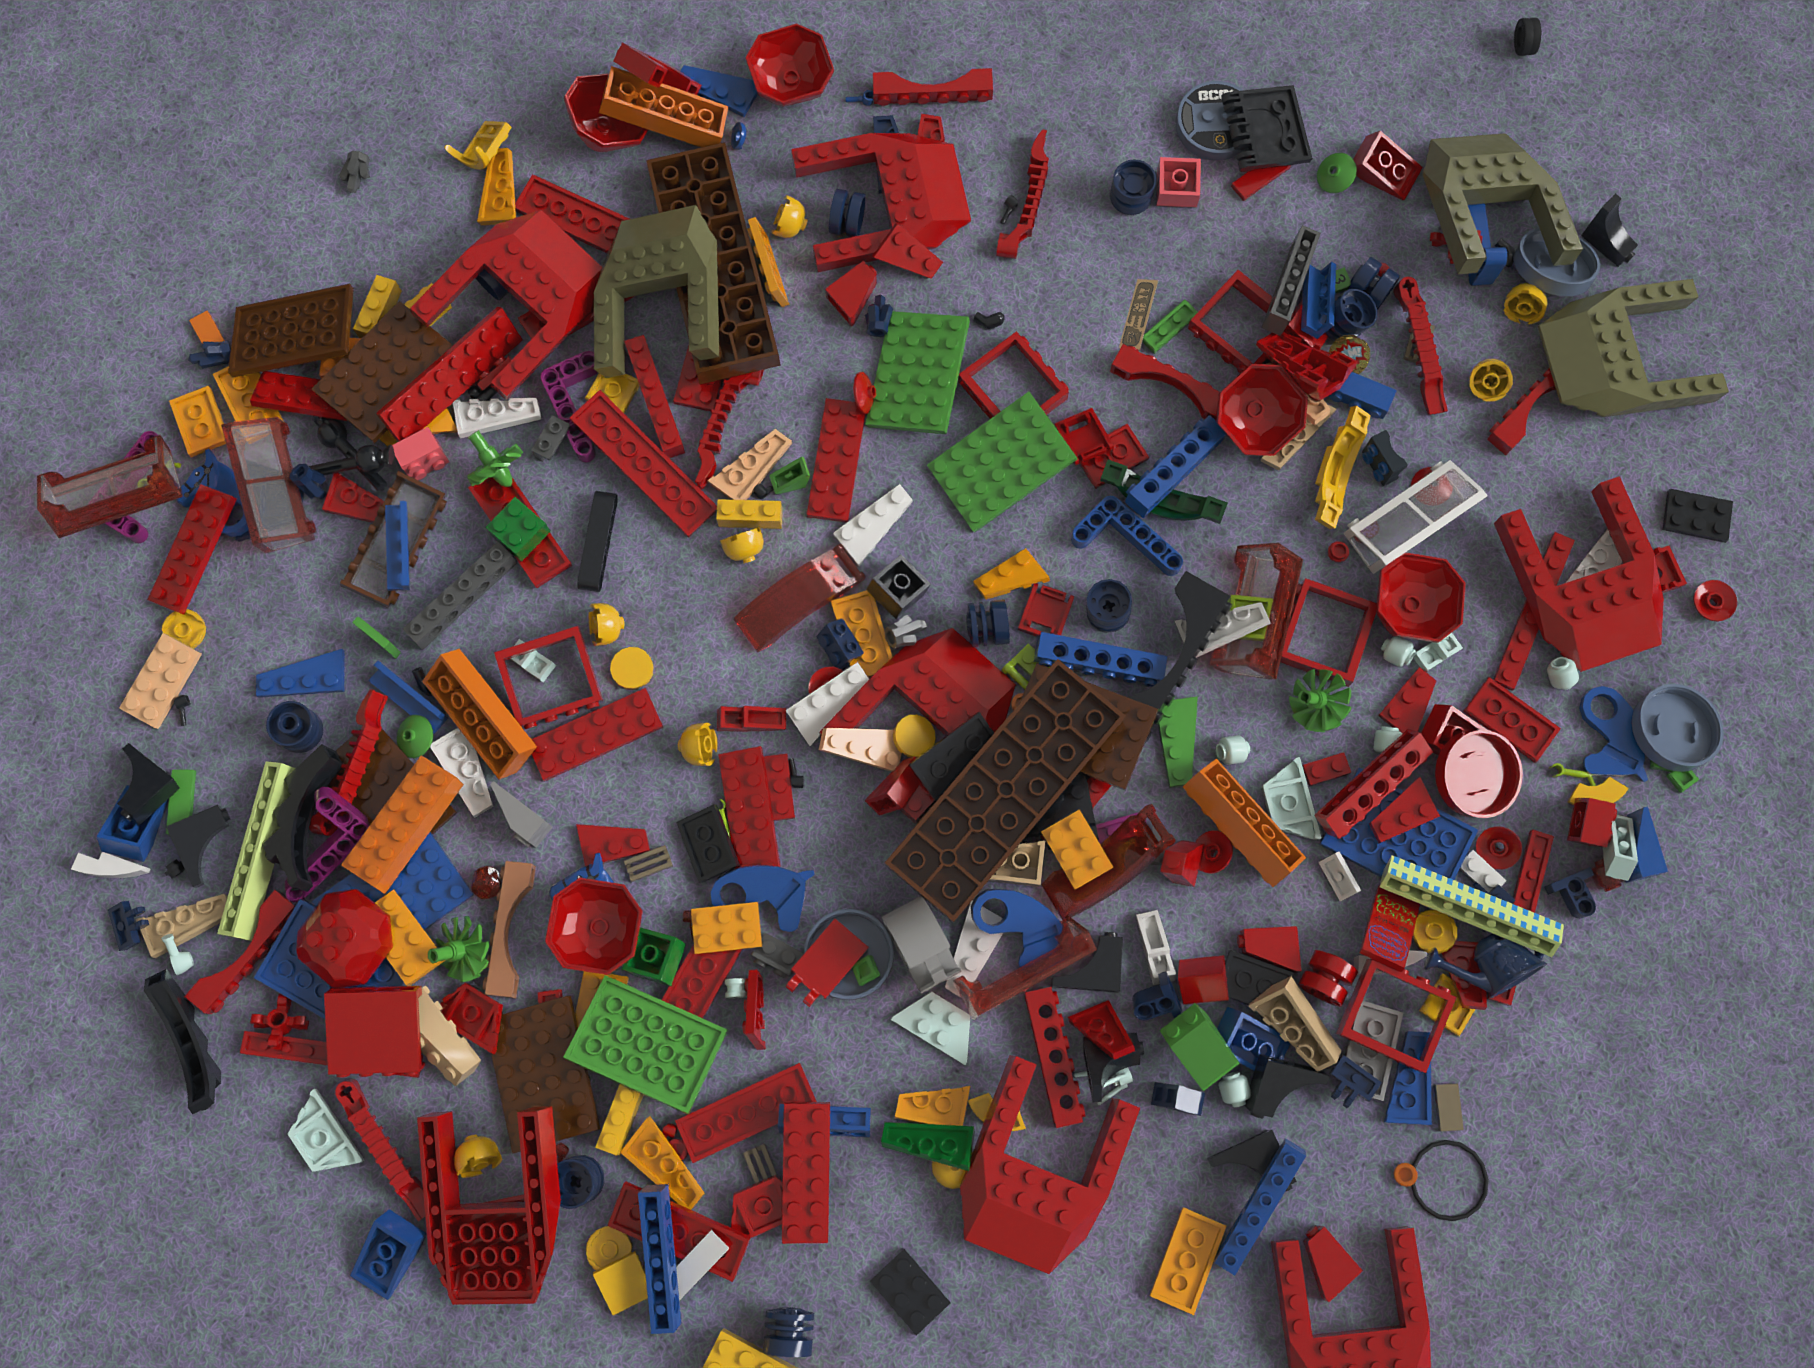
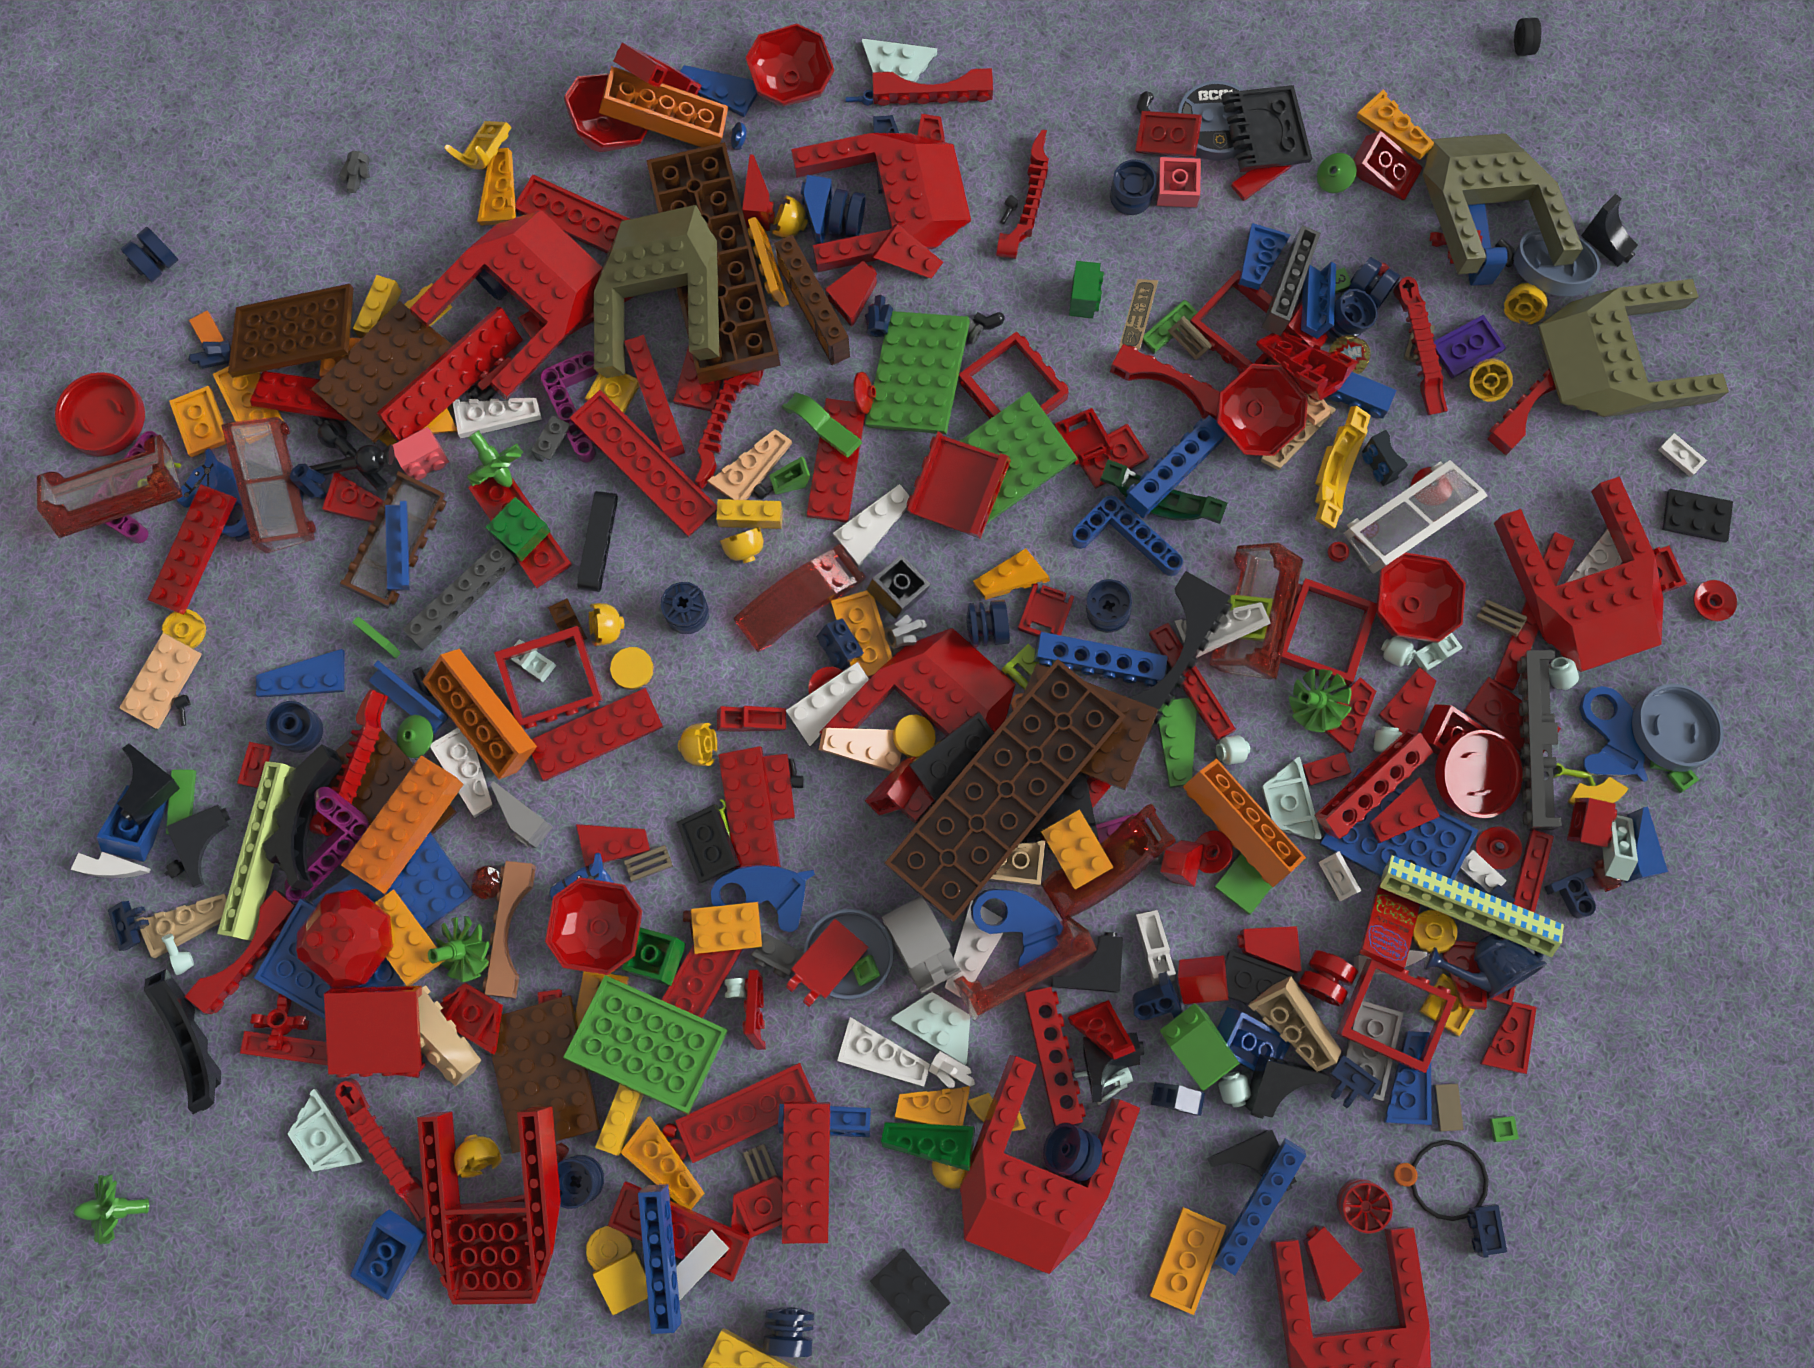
(100, 414): none -> red piece
(108, 1209): none -> bright green piece
(144, 258): none -> dark blue wheel
(254, 764): none -> red plate
(565, 618): none -> reddish brown slope
(687, 619): none -> dark blue wheel
(757, 198): none -> red slope
(812, 300): none -> reddish brown window
(817, 200): none -> blue slope
(823, 424): none -> bright green piece
(877, 1054): none -> white wing
(902, 59): none -> light aqua wing
(945, 1065): none -> white rock
(958, 485): none -> red panel
(974, 331): none -> dark grey wheel
(1072, 1152): none -> dark blue wheel
(1086, 289): none -> green brick
(1144, 100): none -> black arm
(1168, 133): none -> red plate
(1192, 336): none -> dark tan tile
(1195, 685): none -> red tile
(1243, 885): none -> bright green tile
(1260, 254): none -> blue wing
(1360, 701): none -> red wing
(1364, 1205): none -> red wheel
(1385, 116): none -> light orange wing
(1468, 346): none -> dark purple plate
(1487, 1230): none -> dark blue bracket
(1504, 1129): none -> bright green plate
(1505, 611): none -> dark tan tile
(1512, 1040): none -> red wing
(1539, 734): none -> dark grey piece
(1682, 455): none -> white plate

